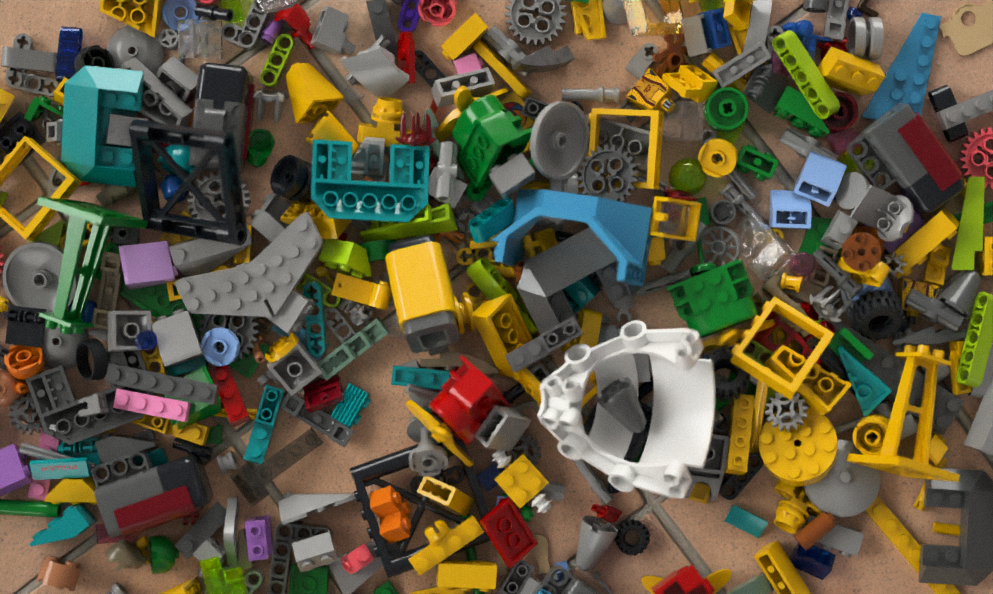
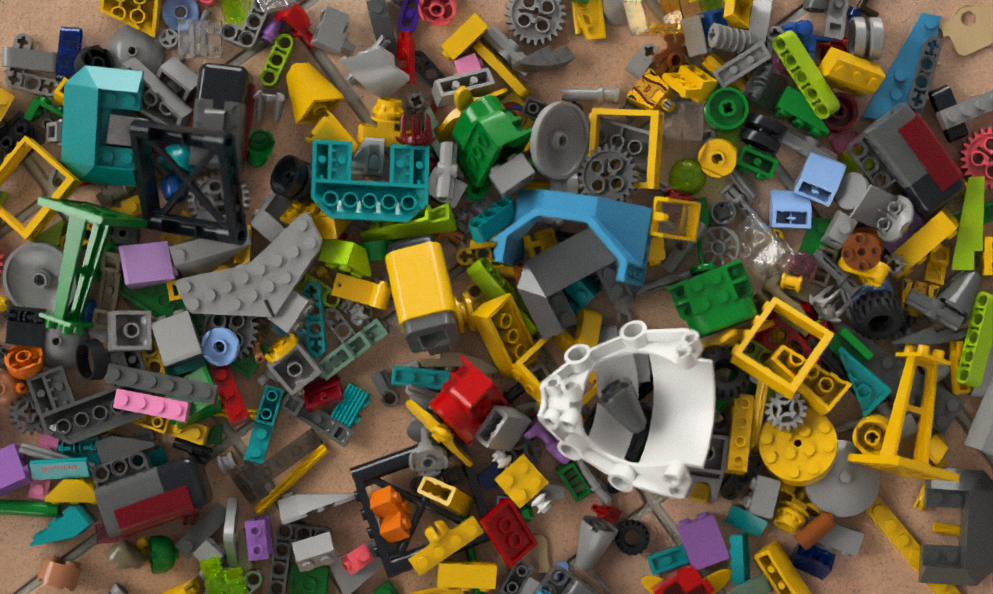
(96, 405): light grey hinge -> none
(130, 206): none -> yellow plate
(142, 341): clear blue wheel -> none
(213, 12): black pin -> none
(291, 479): none -> yellow axle
(383, 386): none -> dark grey piece
(414, 97): none -> dark grey gear
(537, 429): none -> medium lavender piece
(544, 344): flat silver slope -> none
(564, 467): none -> green slope
(667, 559): none -> teal plate
(702, 540): none -> medium lavender panel
(728, 38): none -> light grey piece
(740, 557): none -> teal piece
(762, 133): none -> black wheel
(762, 497): none -> light grey brick
(920, 72): none -> dark grey beam

